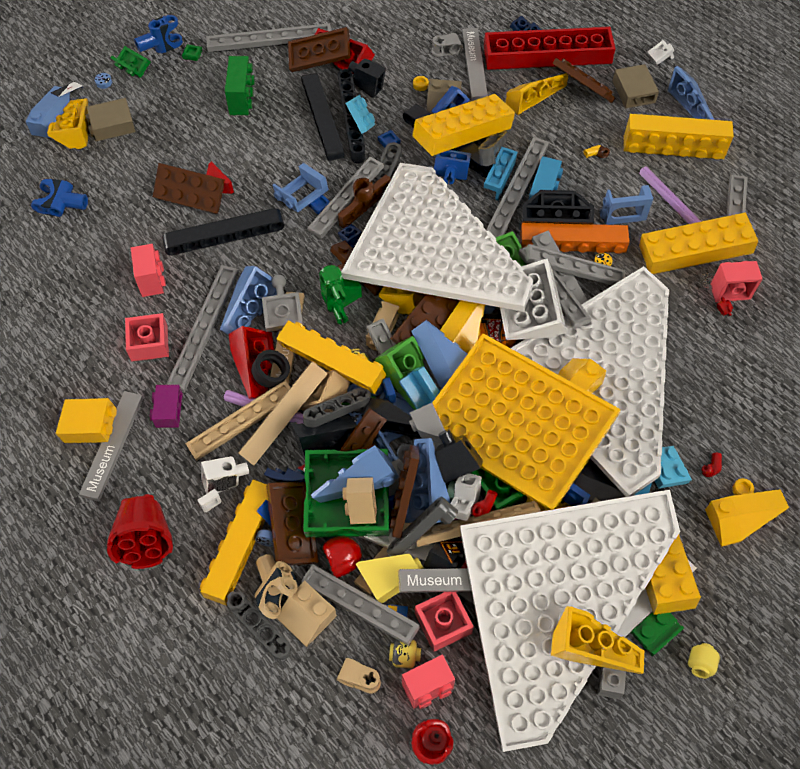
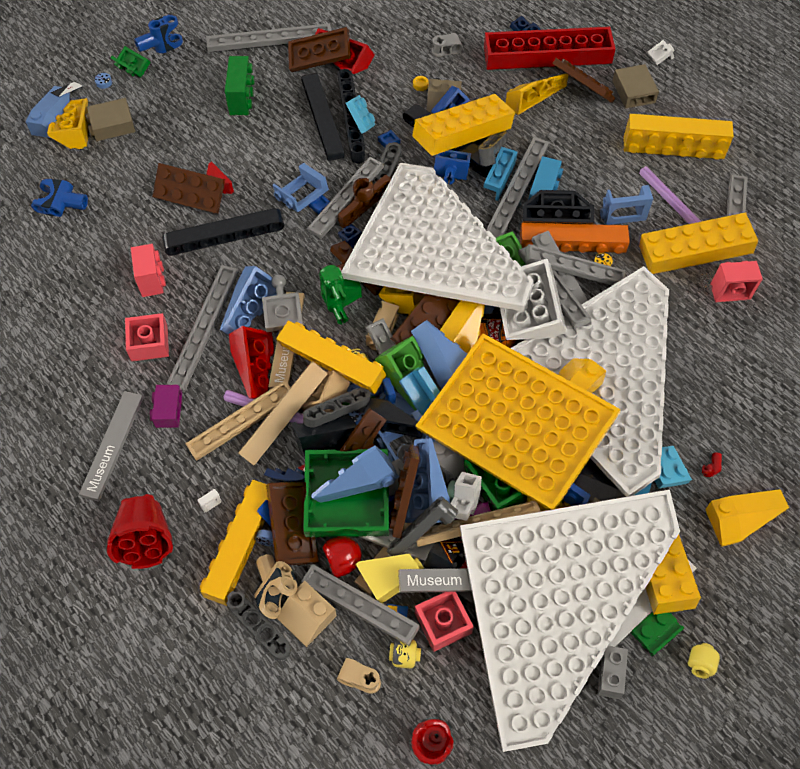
(86, 420): yellow brick -> none
(192, 52): green tile -> none
(222, 474): white torso -> none
(275, 357): black tyre -> none
(360, 500): tan brick -> none
(368, 76): black torso -> none
(427, 423): light grey slope -> none
(428, 682): coral brick -> none
(456, 456): black torso -> none
(474, 63): light grey tile -> none
(484, 506): red arm -> none
(589, 642): yellow wedge -> none
(598, 150): arm -> none
(688, 94): medium blue wedge -> none
(725, 307): red plate -> none
(743, 486): yellow tile -> none

